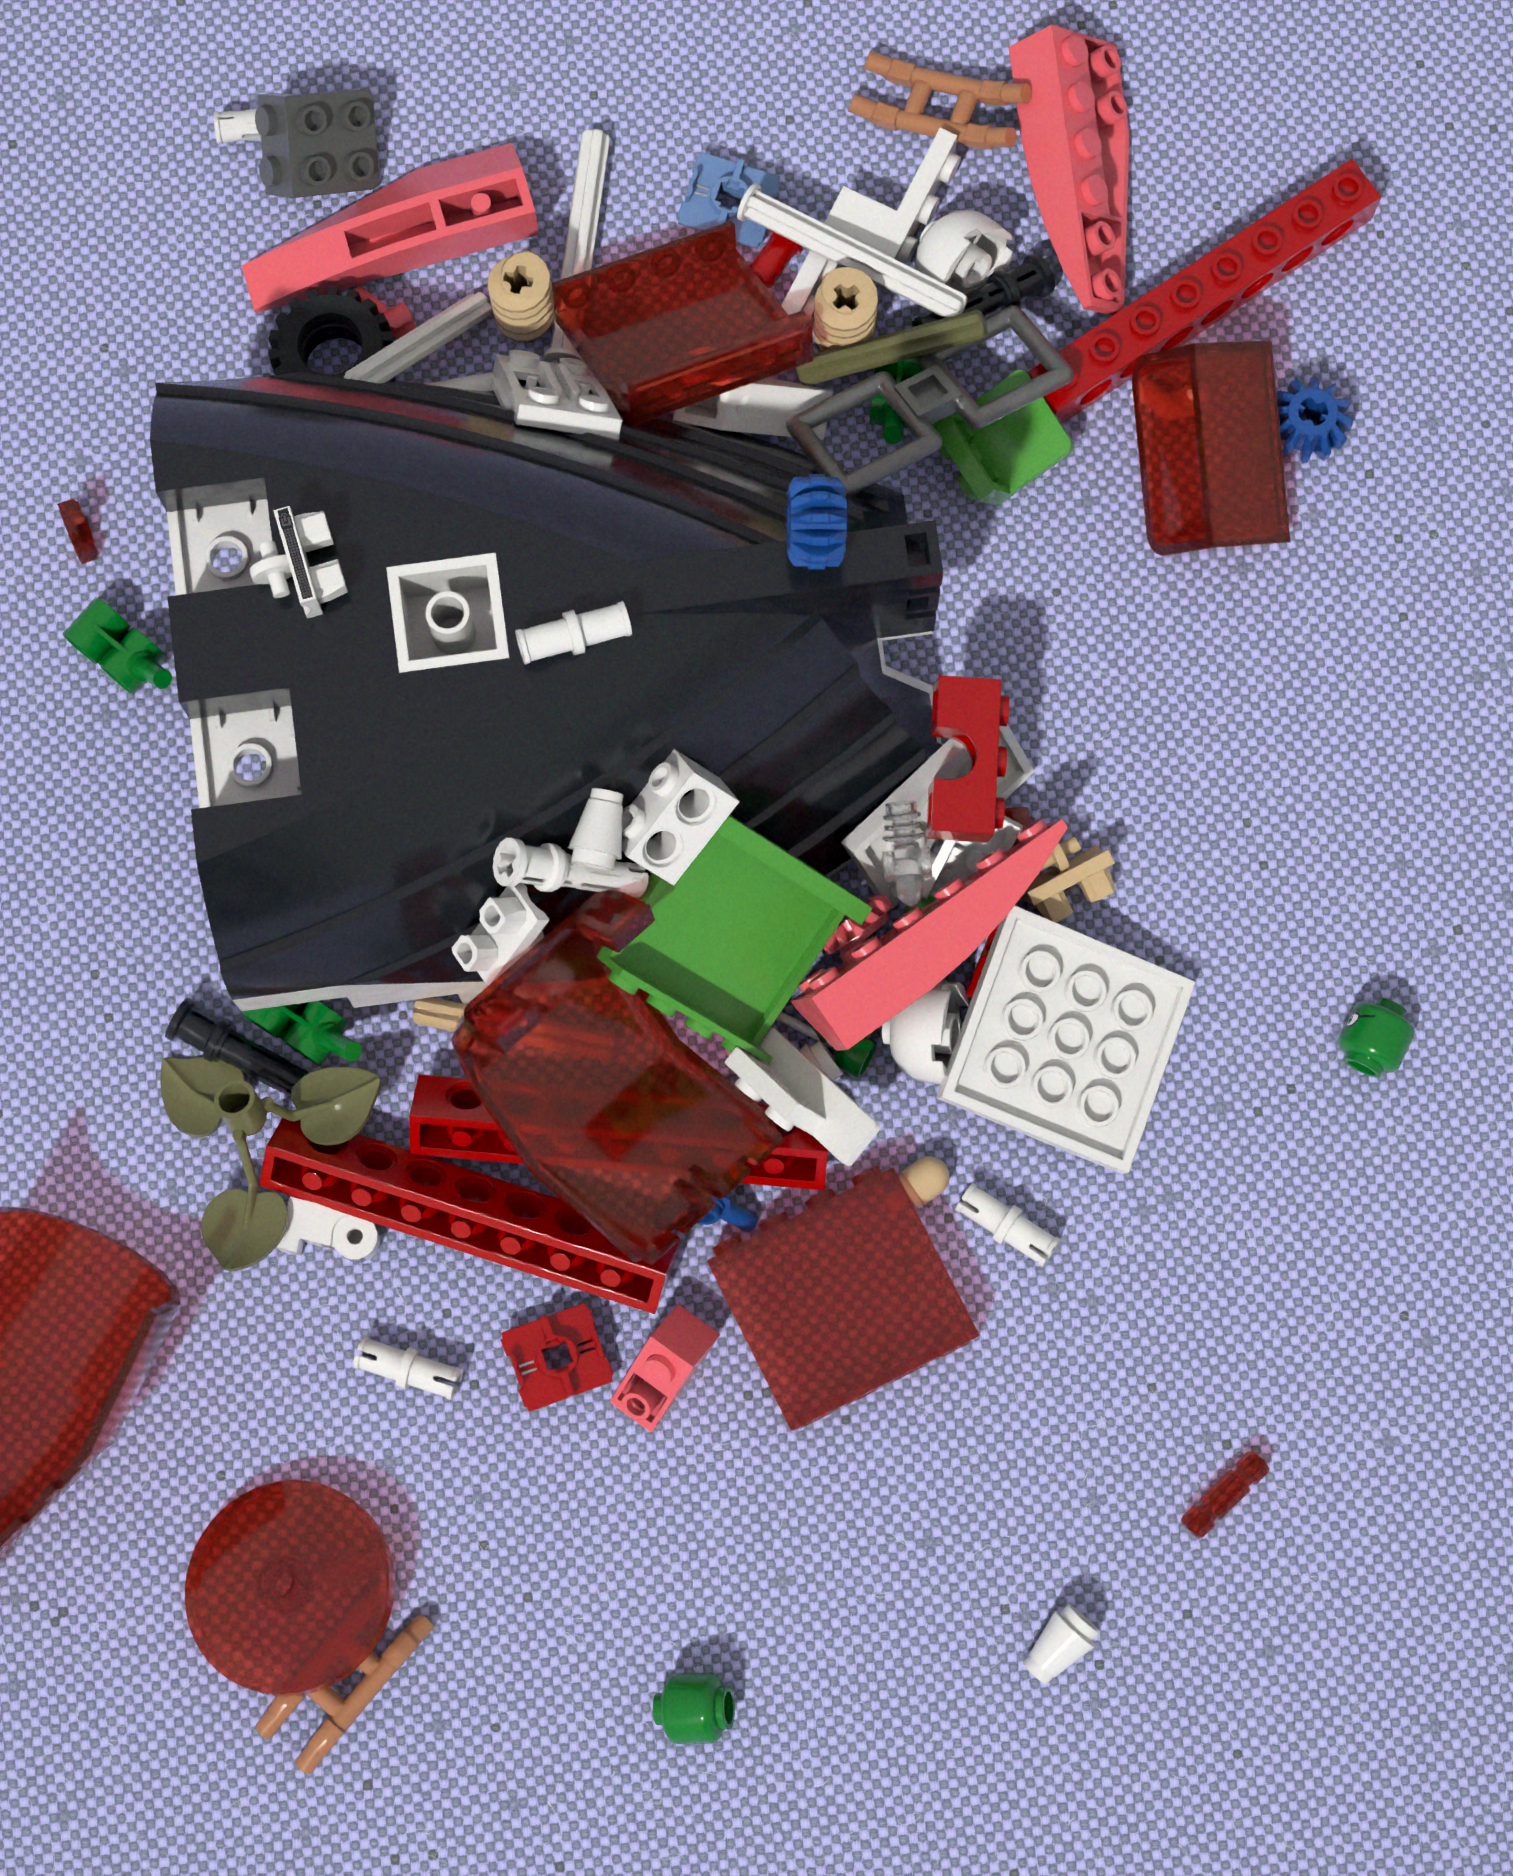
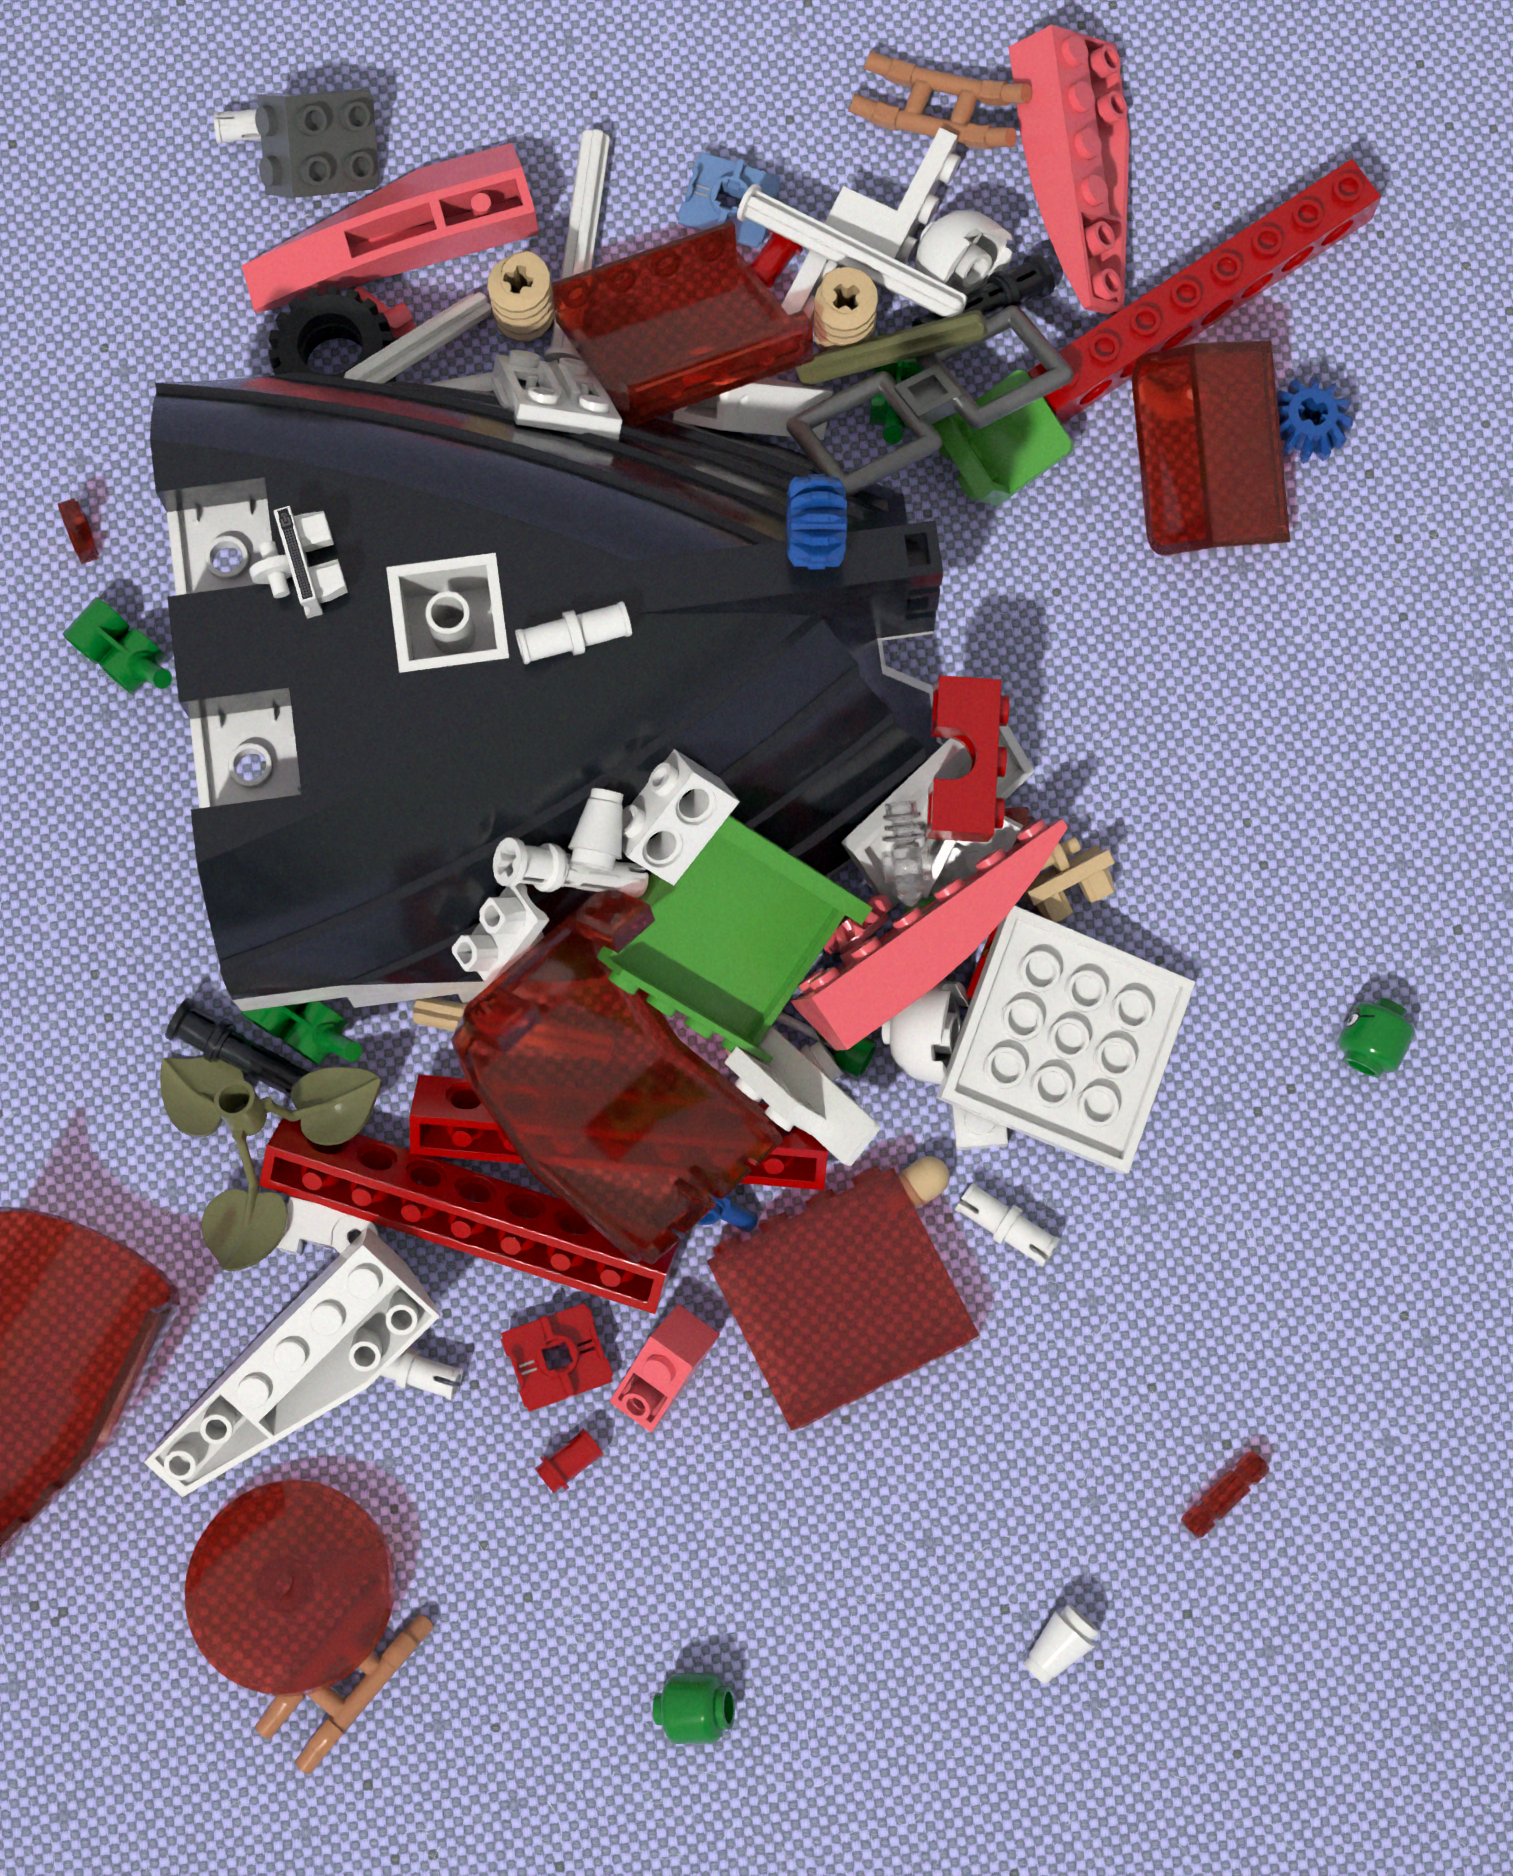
(302, 1365): none -> white wedge
(568, 1461): none -> red pin
(976, 1132): none -> white plate

